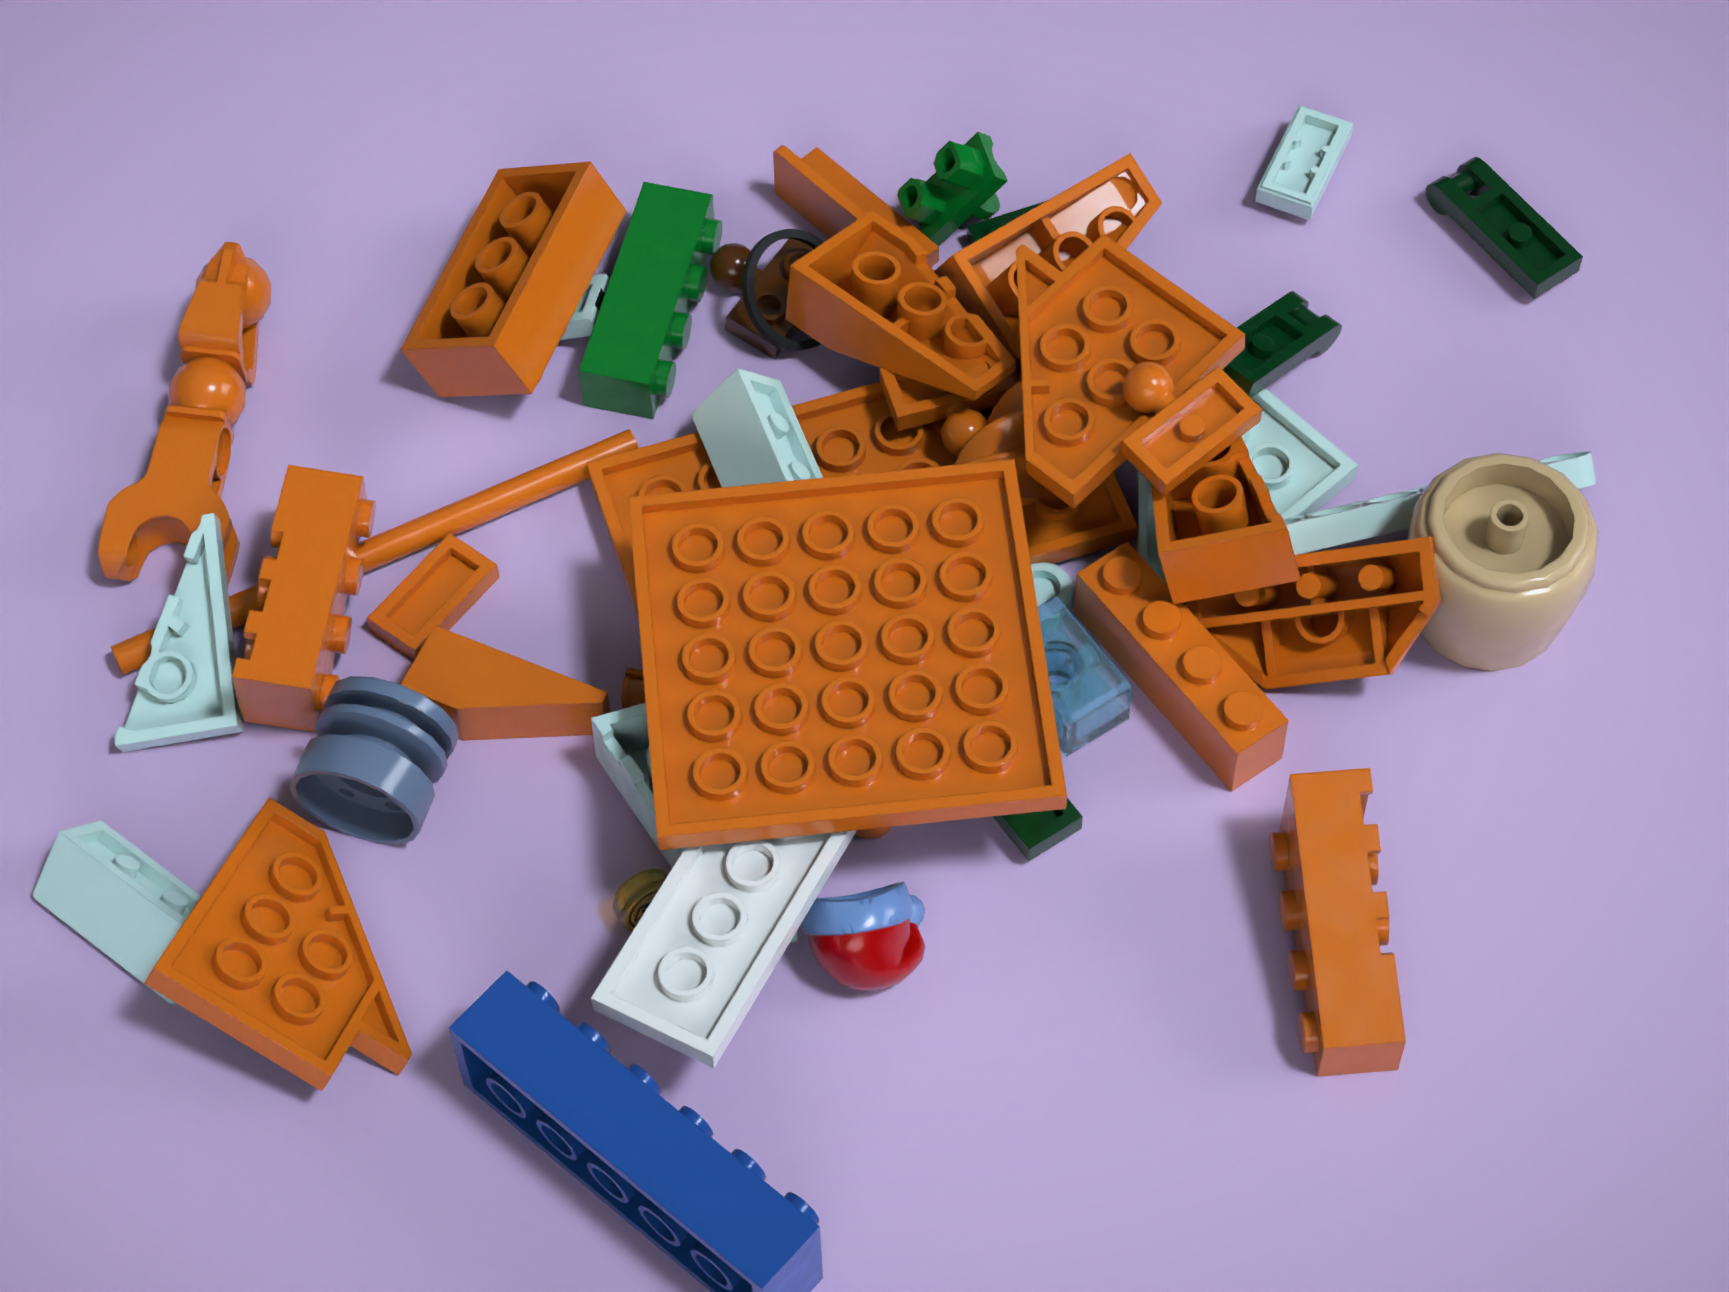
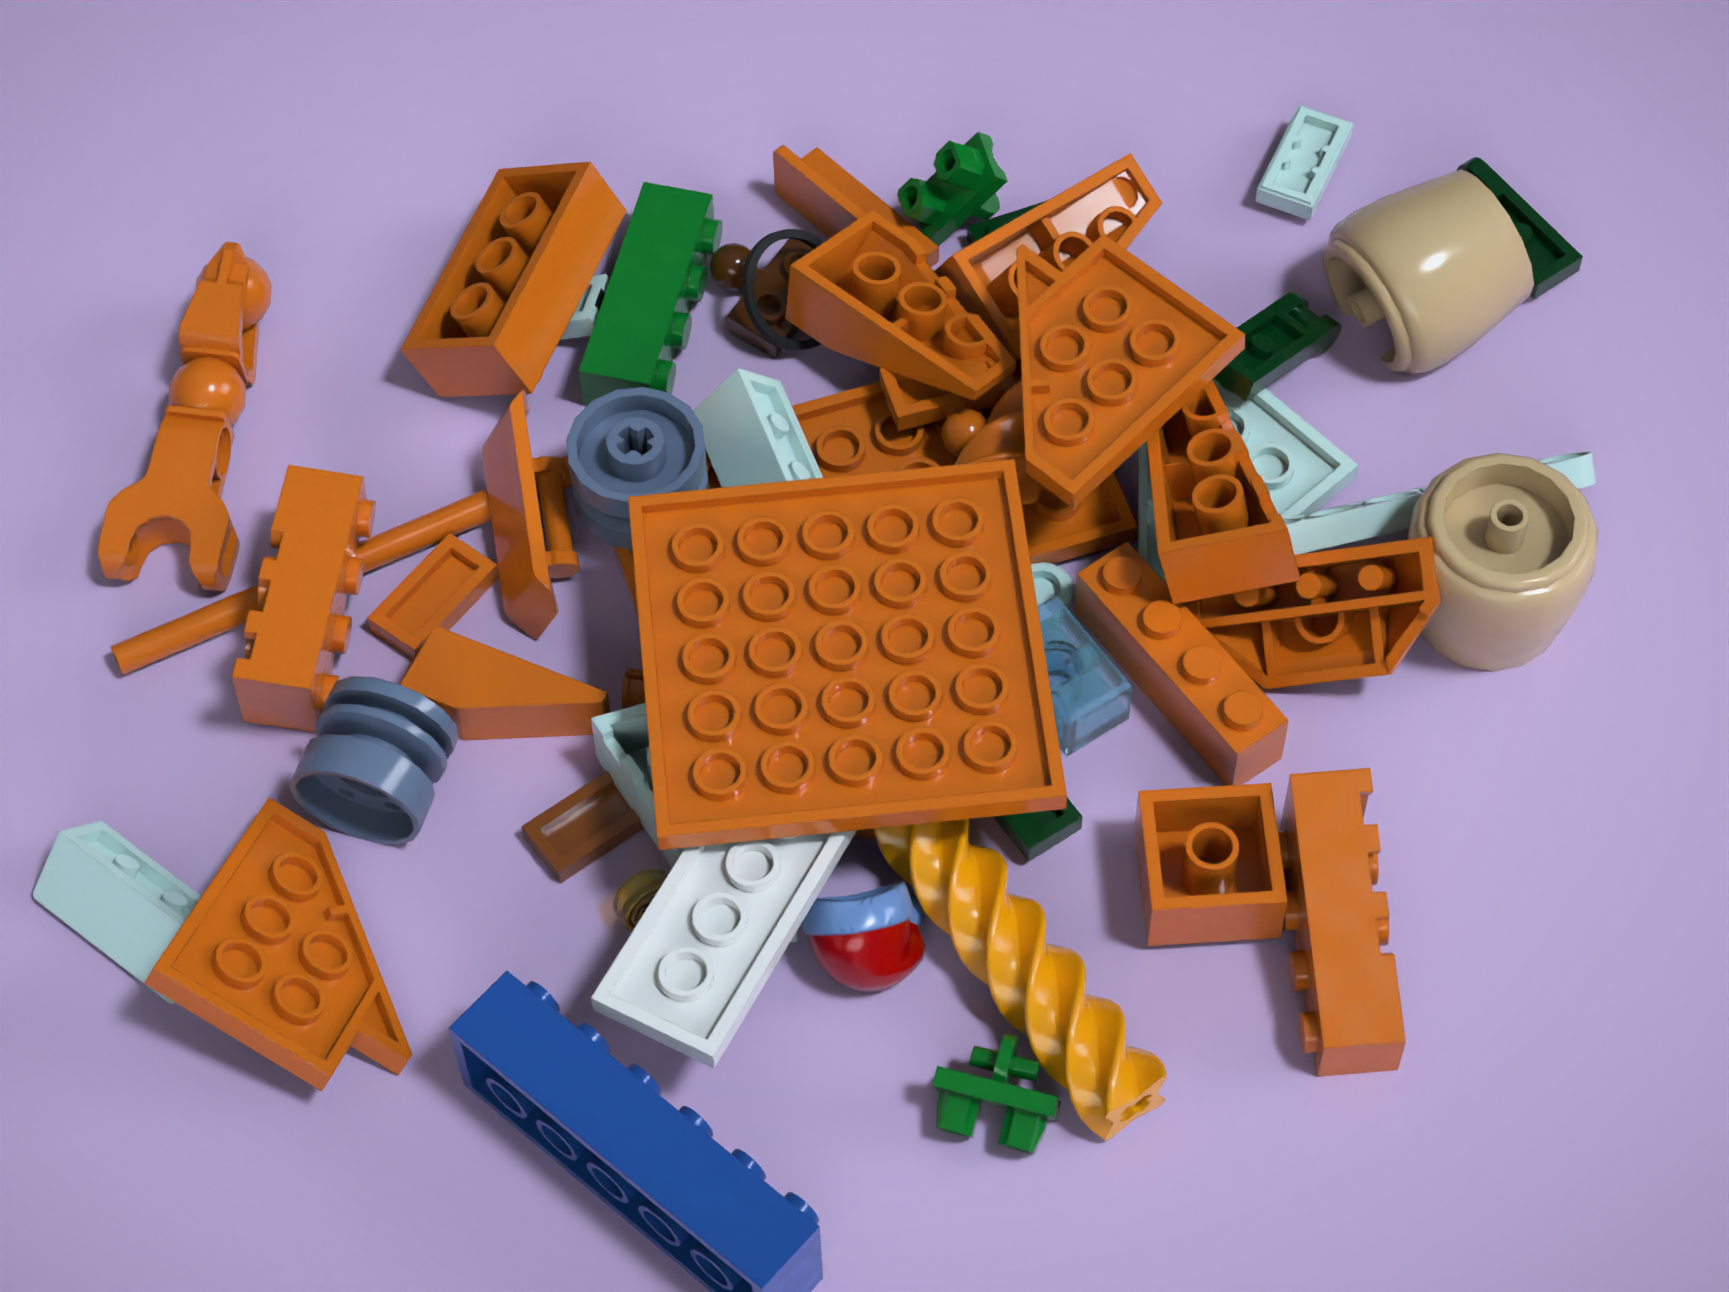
(188, 677): light aqua wing -> none
(516, 521): none -> orange piece
(582, 827): none -> dark orange tile
(632, 447): none -> sand blue wheel
(964, 1093): none -> green hips
(1031, 981): none -> light orange piece
(1185, 428): orange plate -> none
(1210, 864): none -> orange brick
(1433, 264): none -> tan piece

